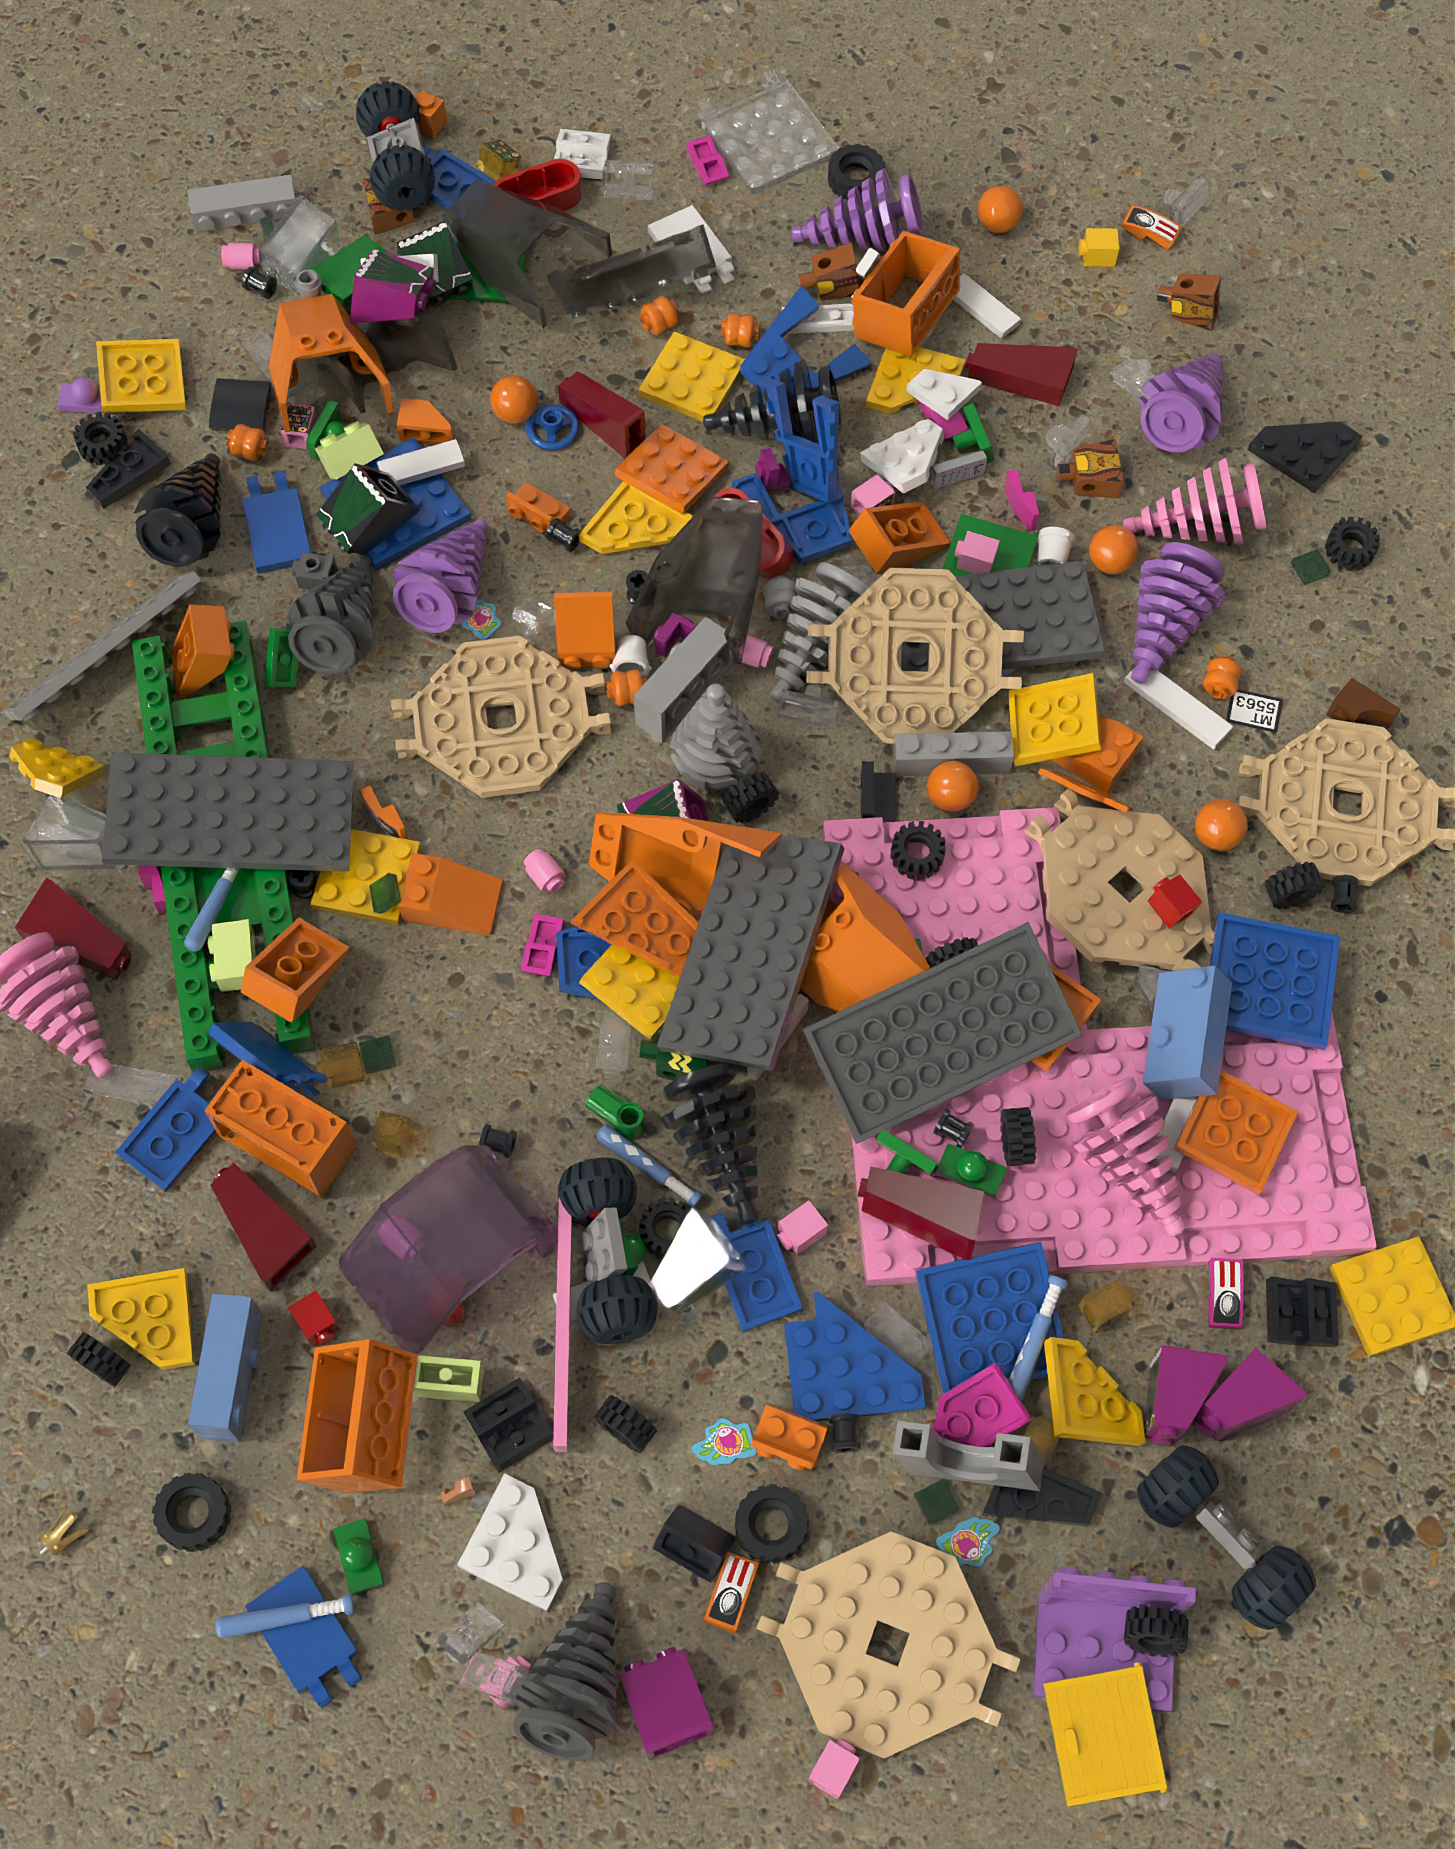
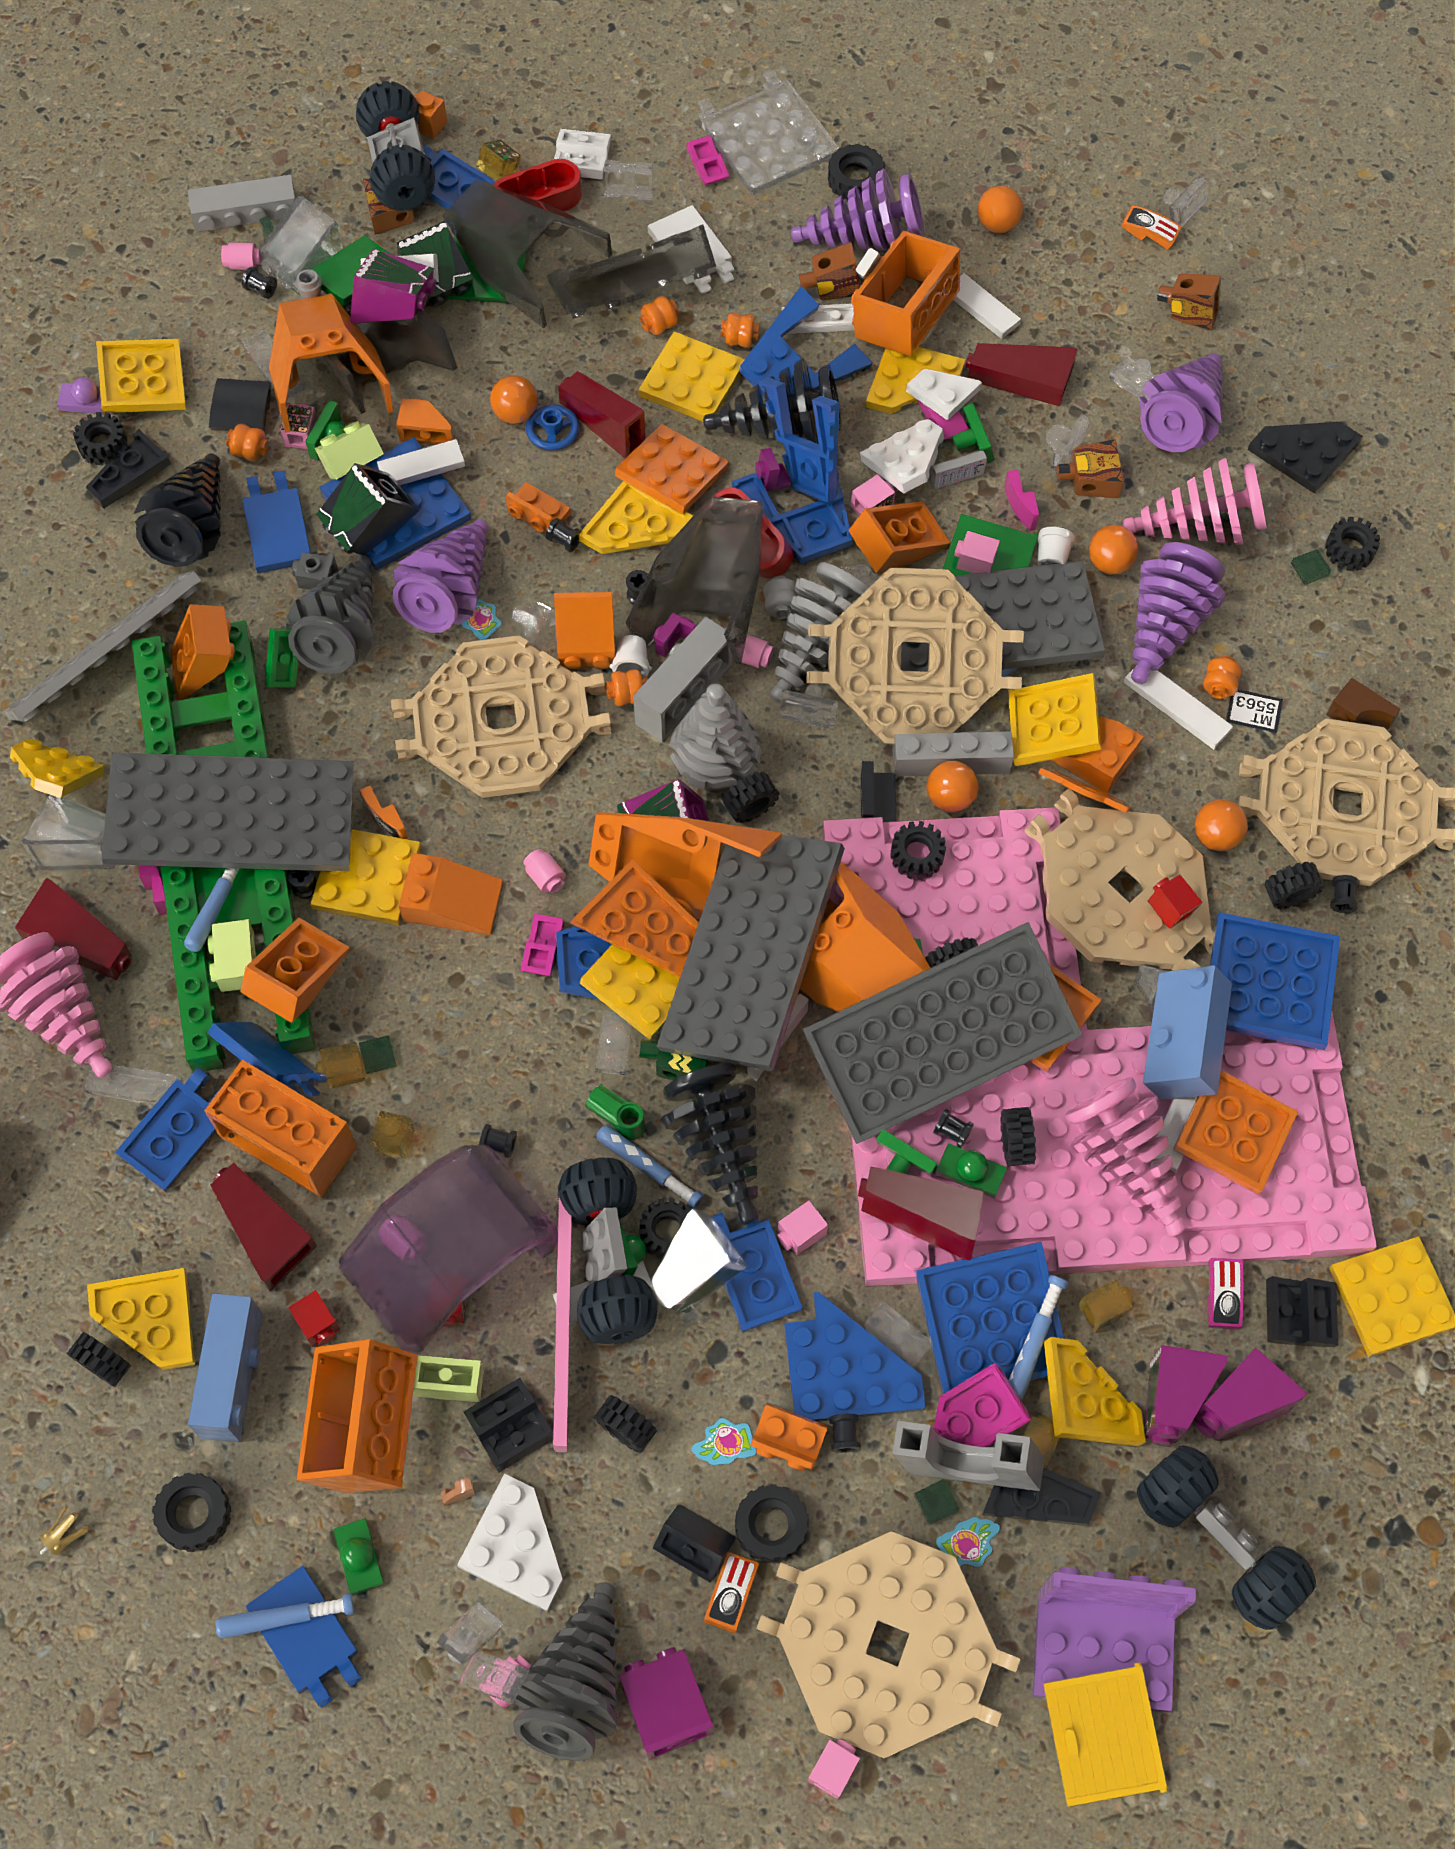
(385, 893): clear green tile -> none
(1099, 247): yellow brick -> none
(1156, 1630): black tyre -> none

